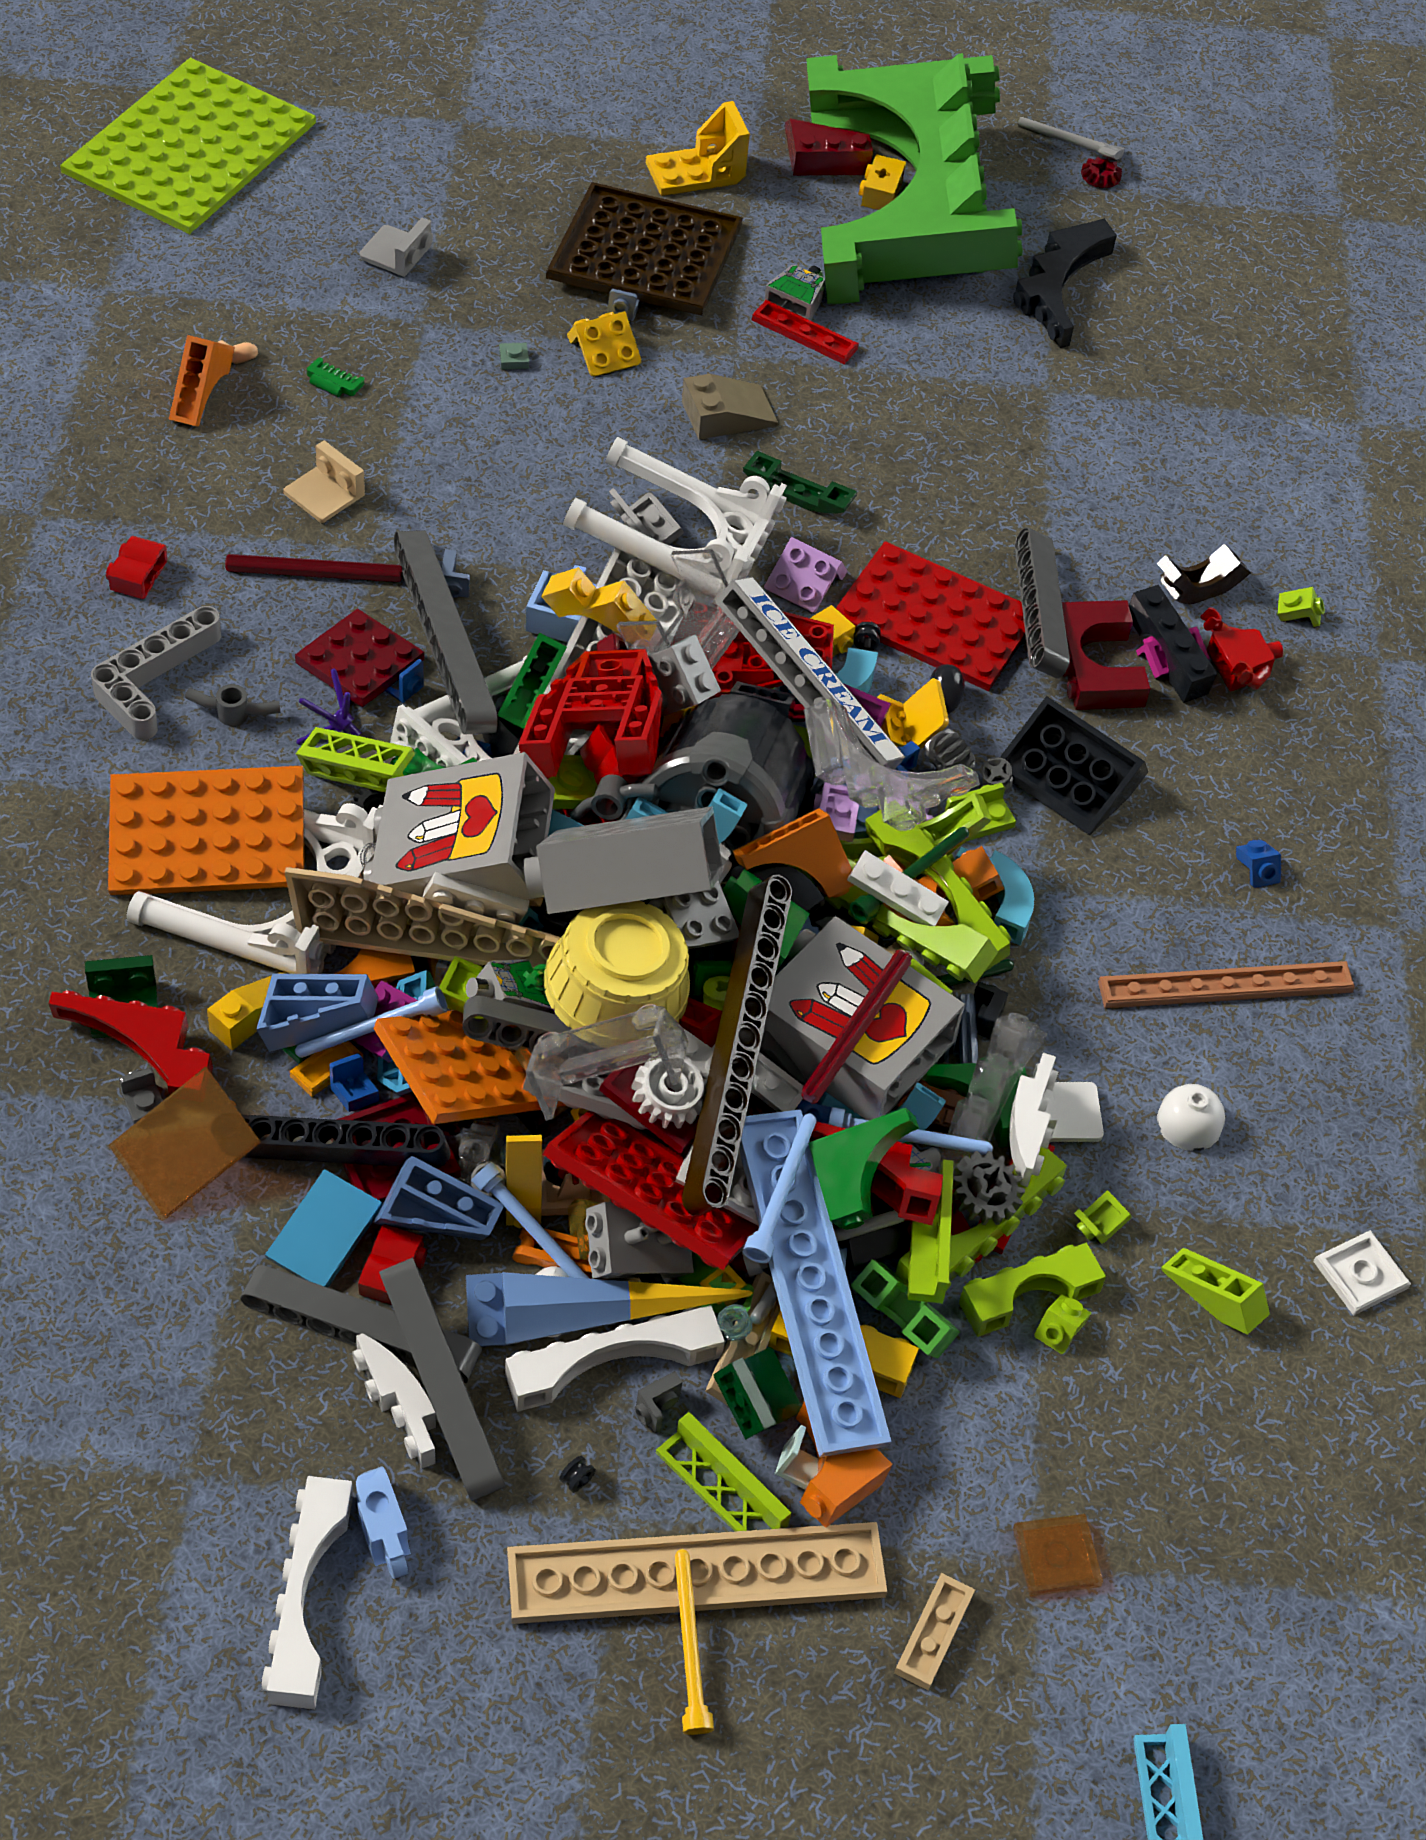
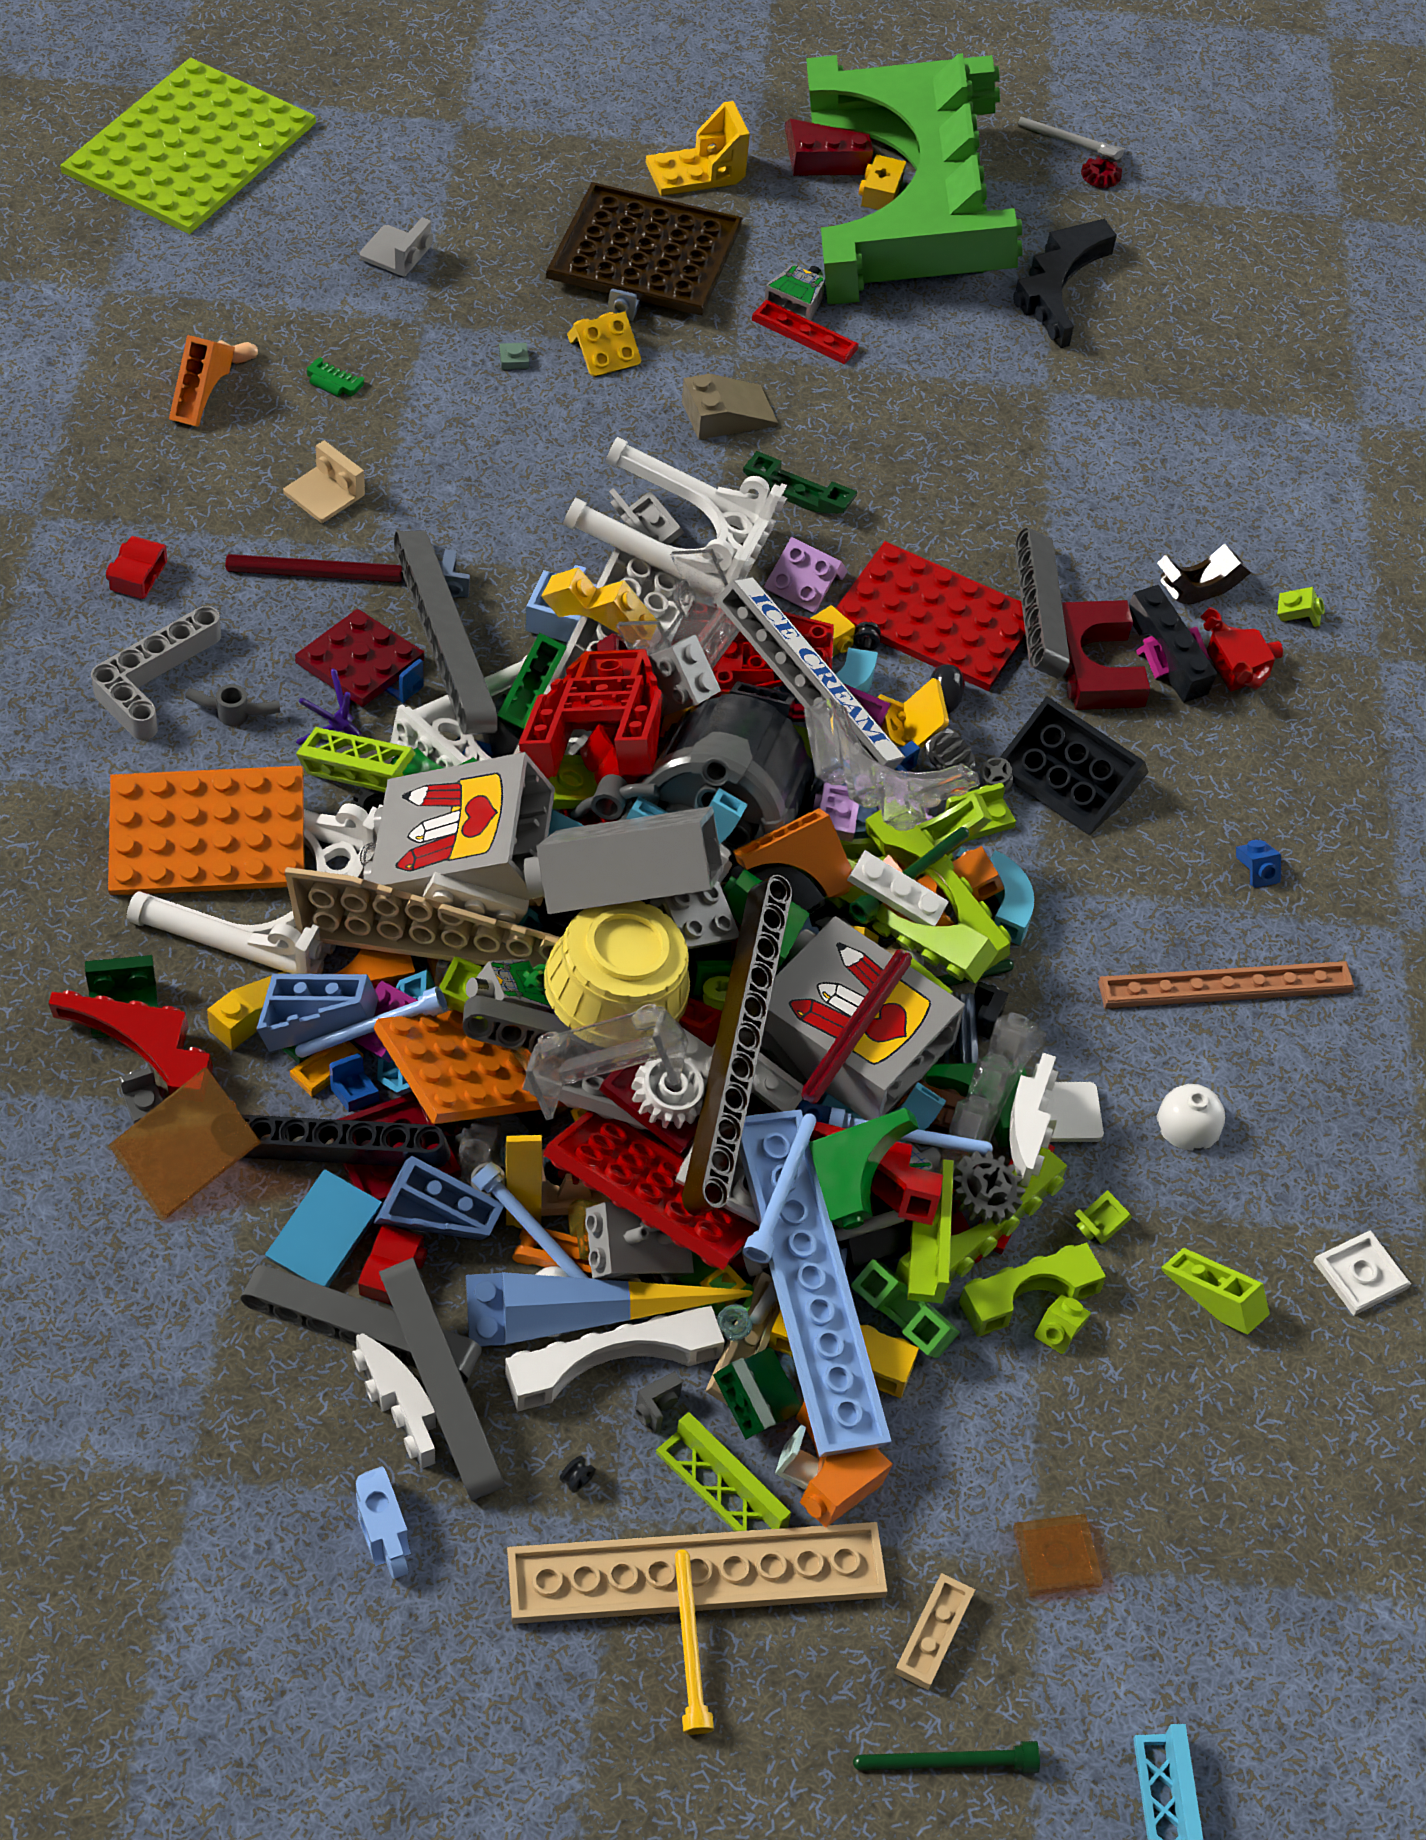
(296, 1665): white arch -> none
(1023, 1757): none -> dark green piece

